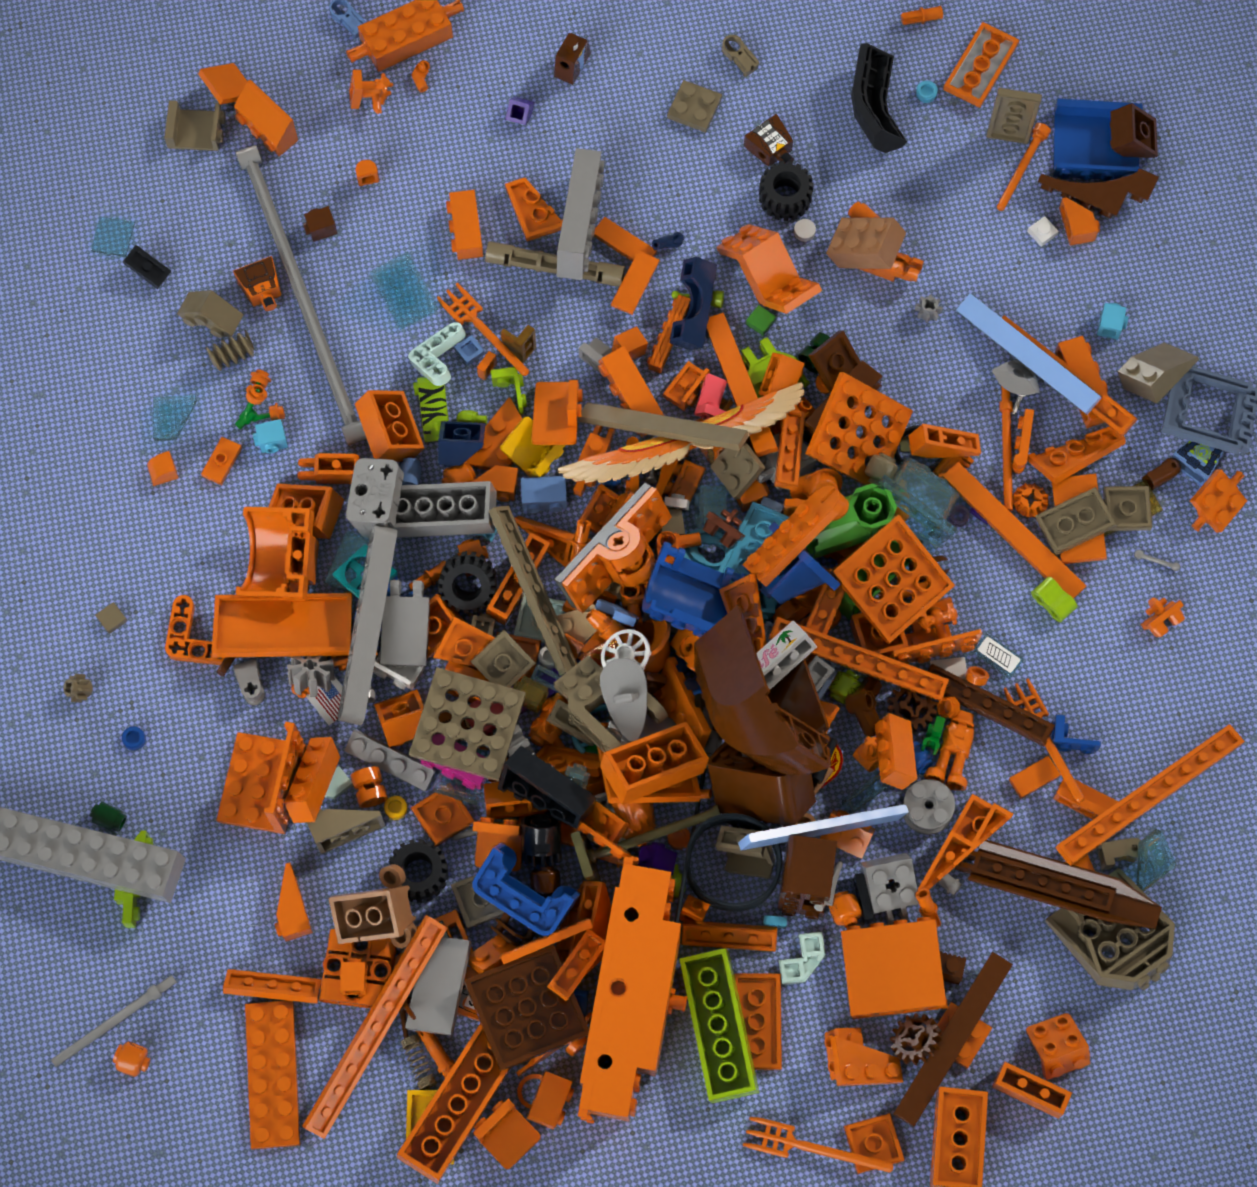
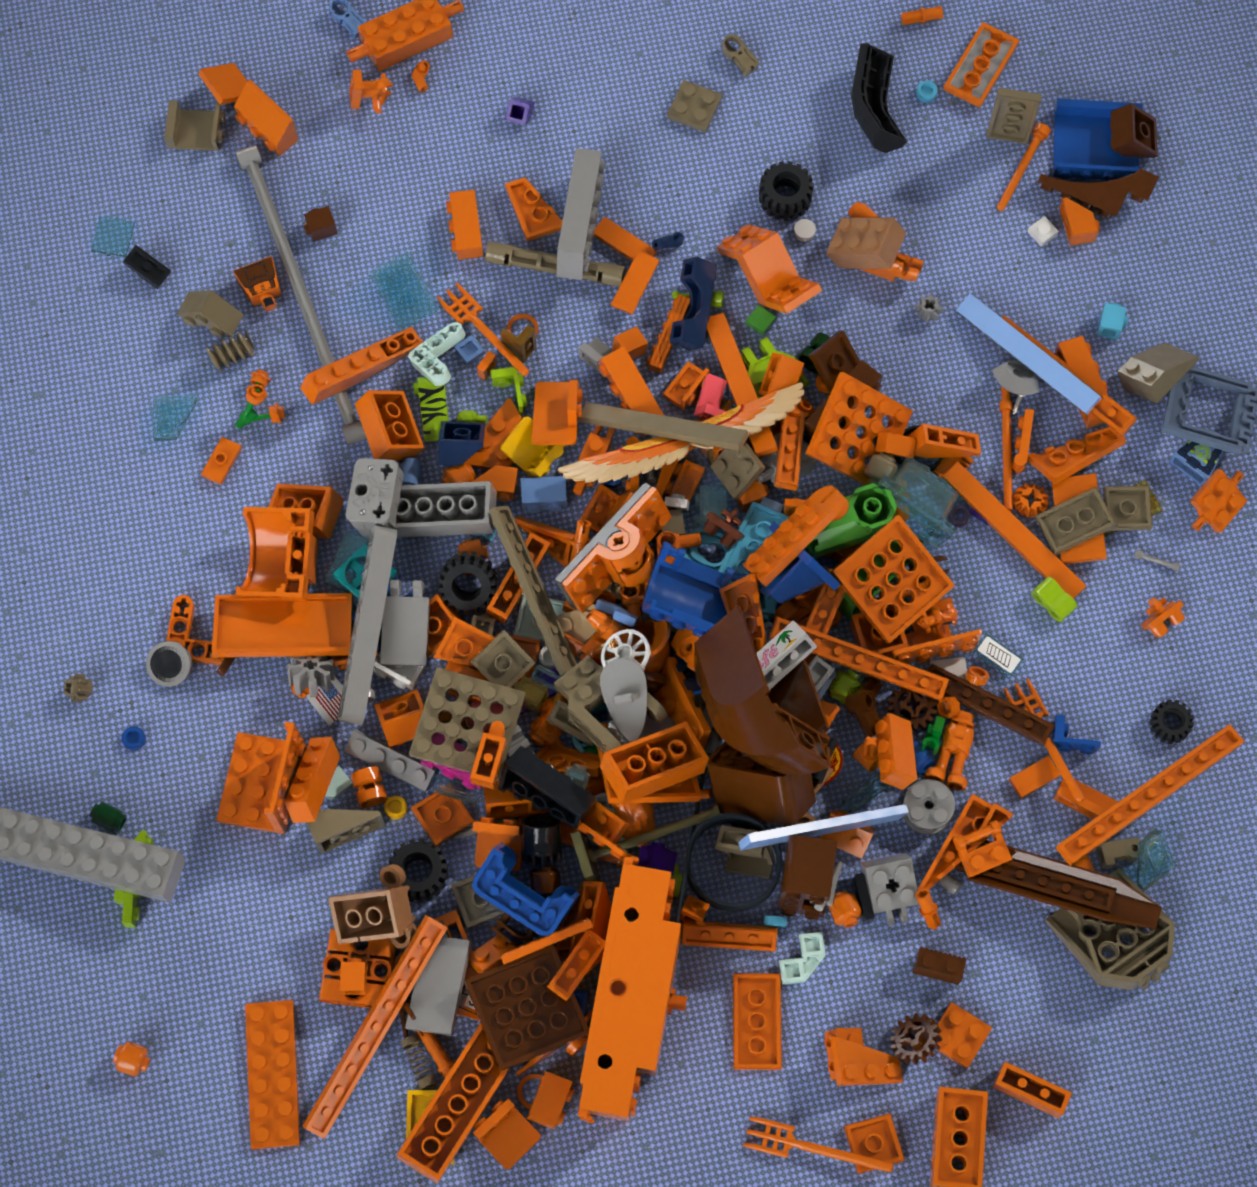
(111, 618): dark tan tile -> none
(153, 993): light grey bar -> none
(162, 468): orange brick -> none
(169, 663): none -> tile
(249, 679): light grey piece -> none
(270, 436): medium azure brick -> none
(272, 986): orange plate -> none
(291, 911): orange slope -> none
(329, 468): orange hinge -> none
(358, 366): none -> orange slope
(366, 173): orange brick -> none
(430, 577): orange axle -> none
(489, 756): none -> orange brick
(522, 316): none -> orange piece
(573, 52): reddish brown torso -> none
(679, 839): orange tile -> none
(719, 1026): lime brick -> none
(770, 142): reddish brown torso -> none
(813, 481): orange piece -> none
(893, 968): orange panel -> none
(895, 445): none -> orange piece
(953, 1039): reddish brown tile -> none
(985, 856): none -> orange plate
(1059, 1045): orange bracket -> none
(1163, 473): reddish brown piece -> none
(1171, 708): none -> black tyre

